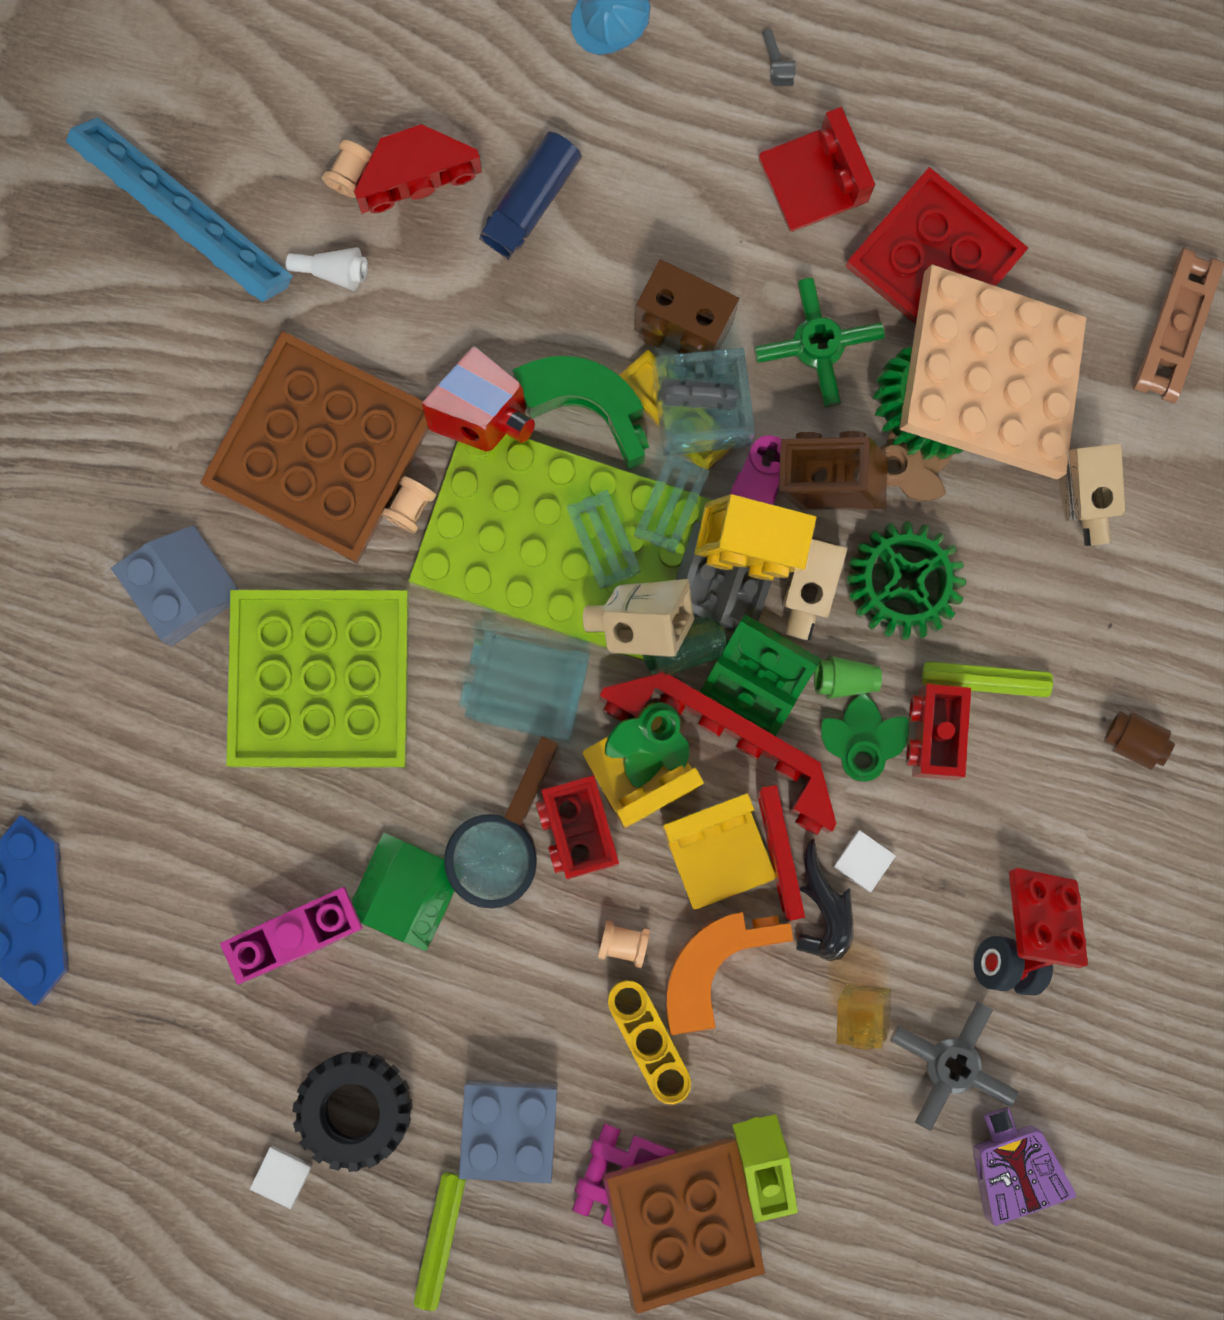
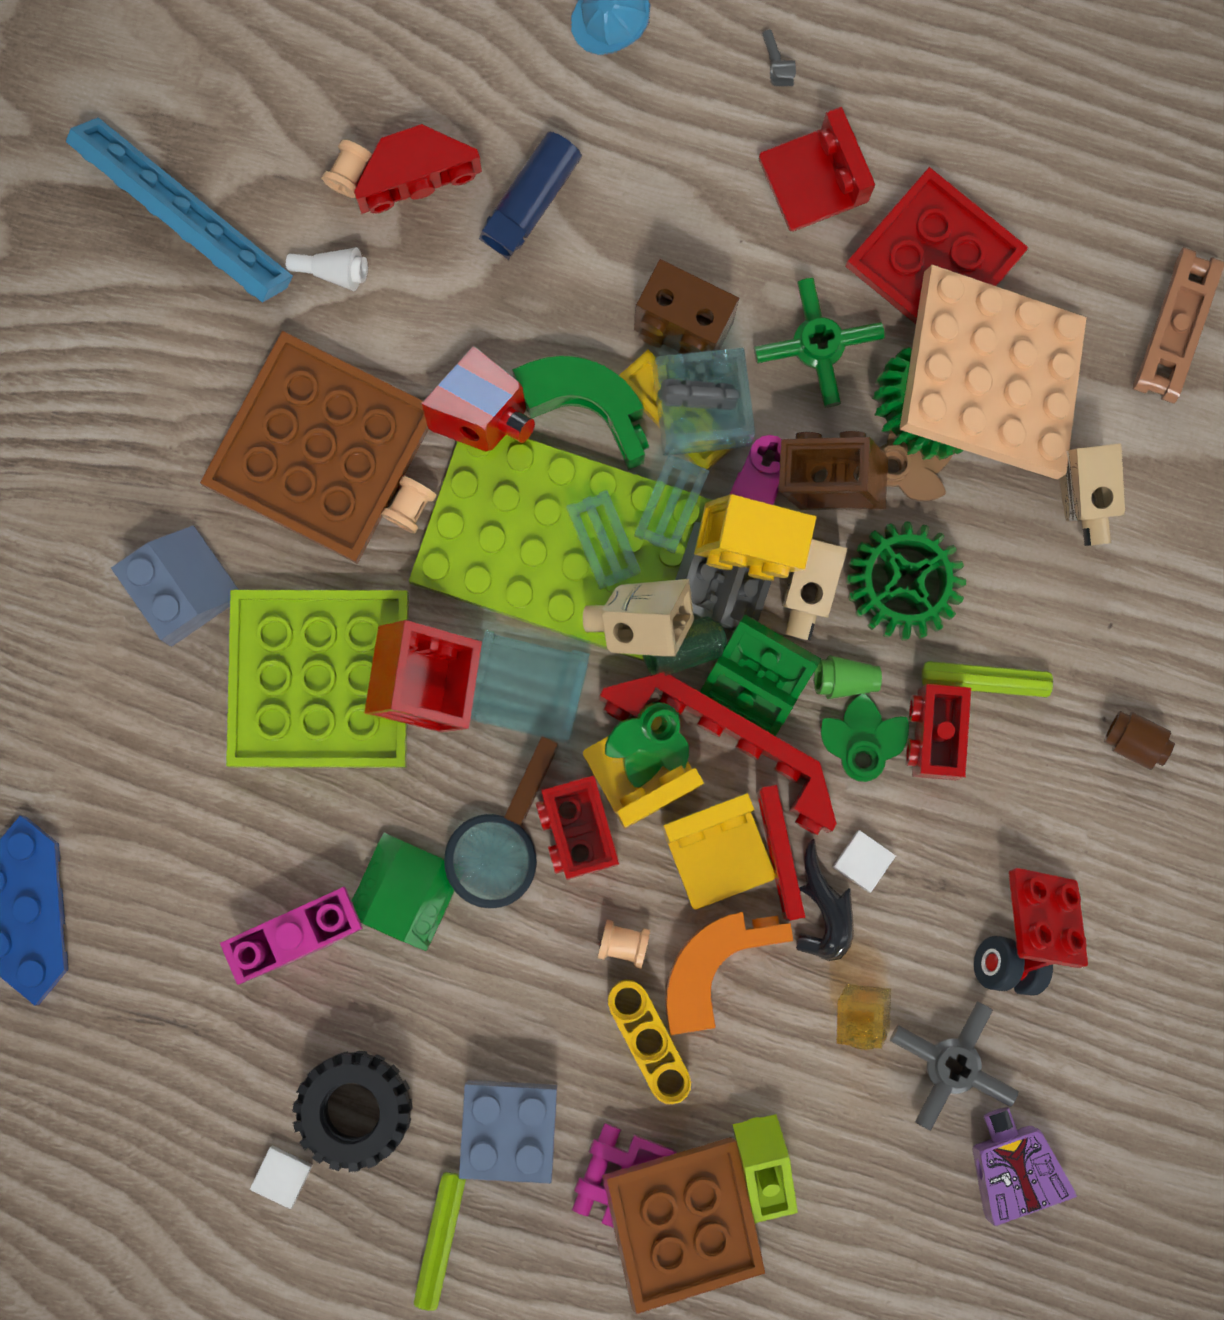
(423, 676): none -> red piece

